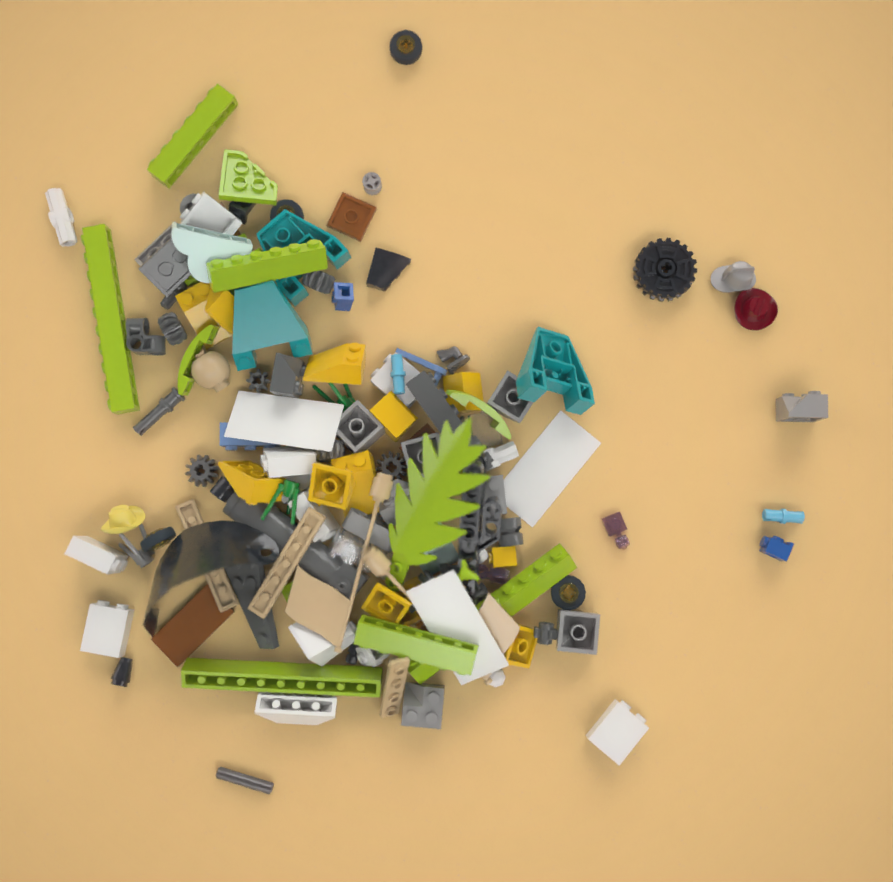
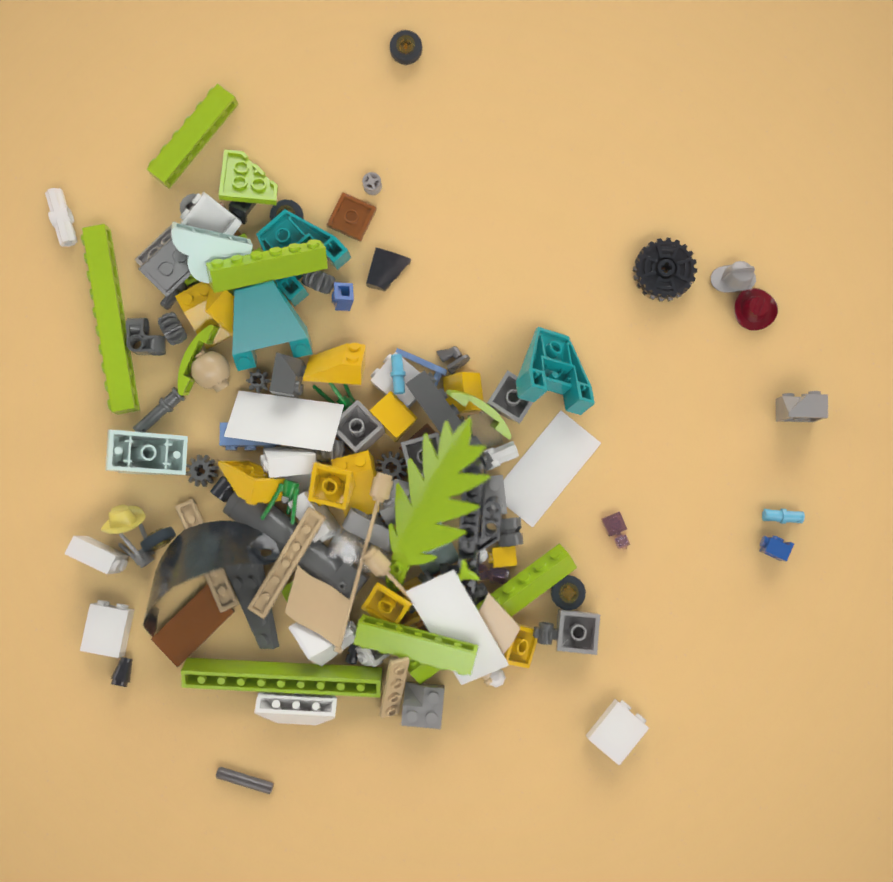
(146, 453): none -> light aqua brick

